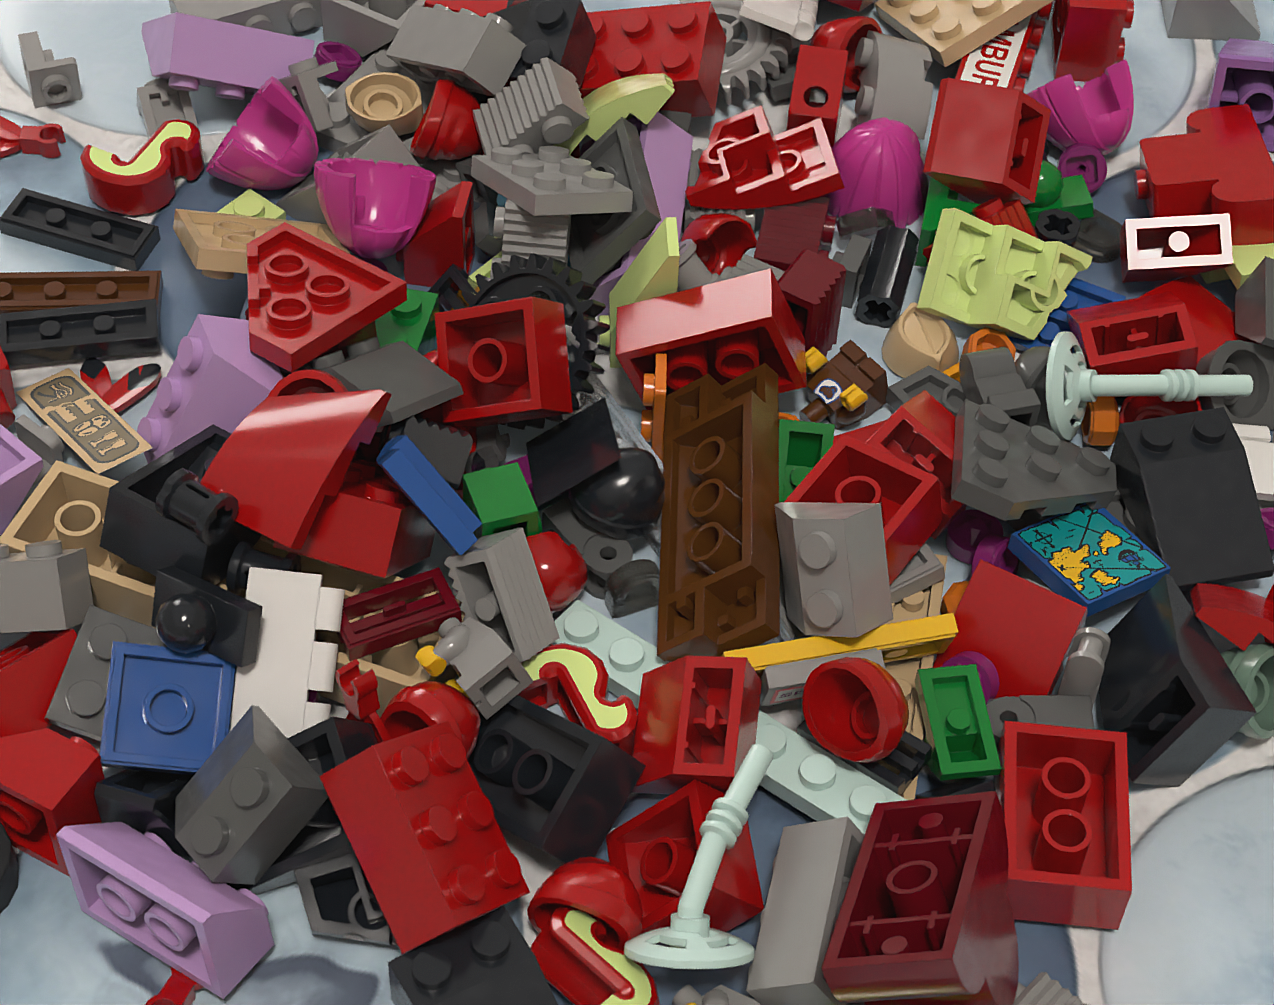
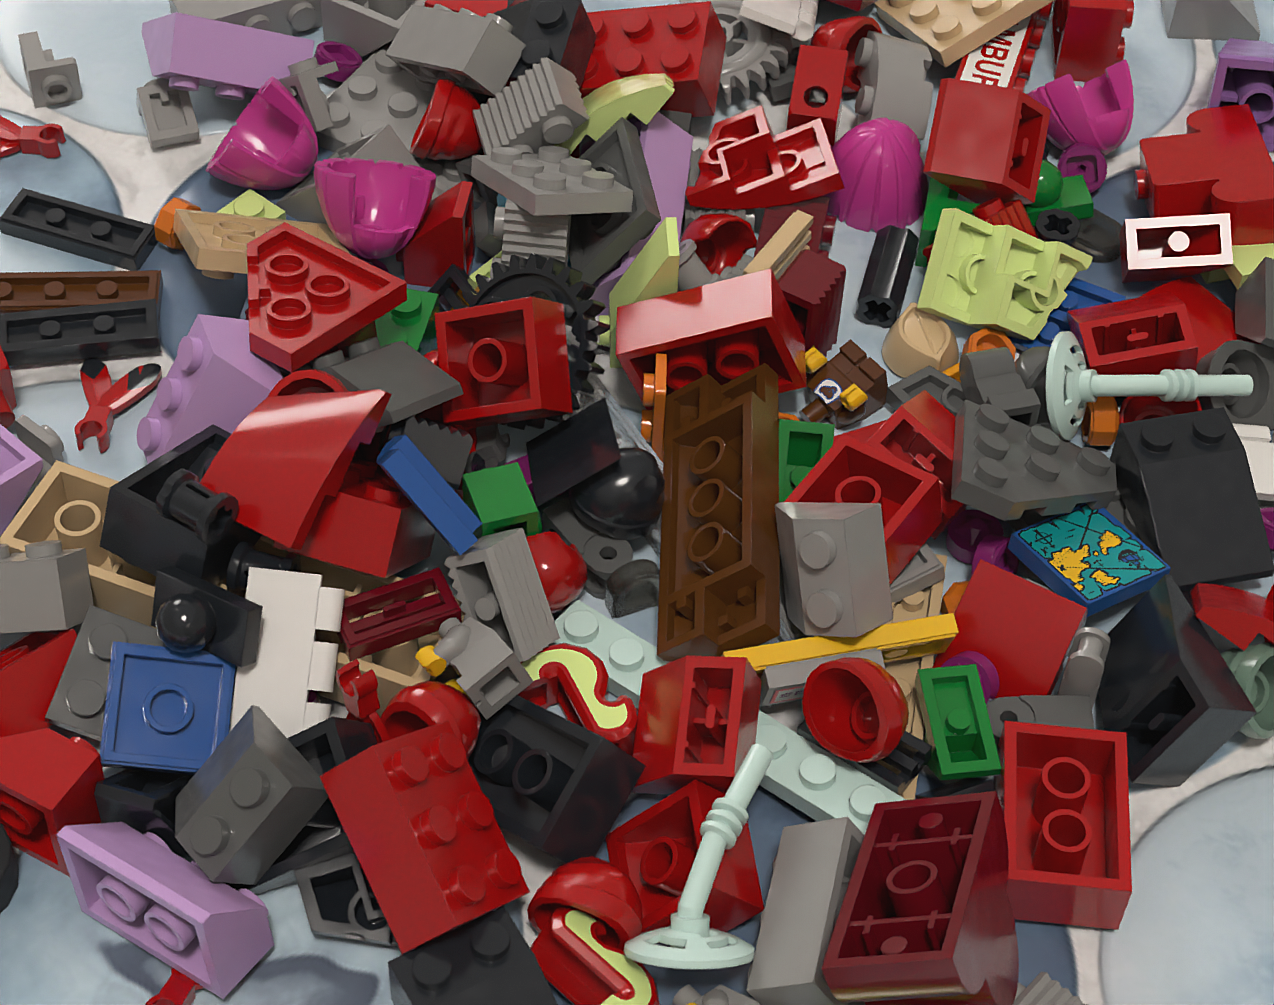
(84, 421): sticker -> none
(150, 175): red animal -> none
(165, 219): none -> orange tile
(385, 100): tan hat -> none
(783, 246): none -> tan tile
(855, 261): dark grey plate -> none
(864, 222): clear smoke tile -> none

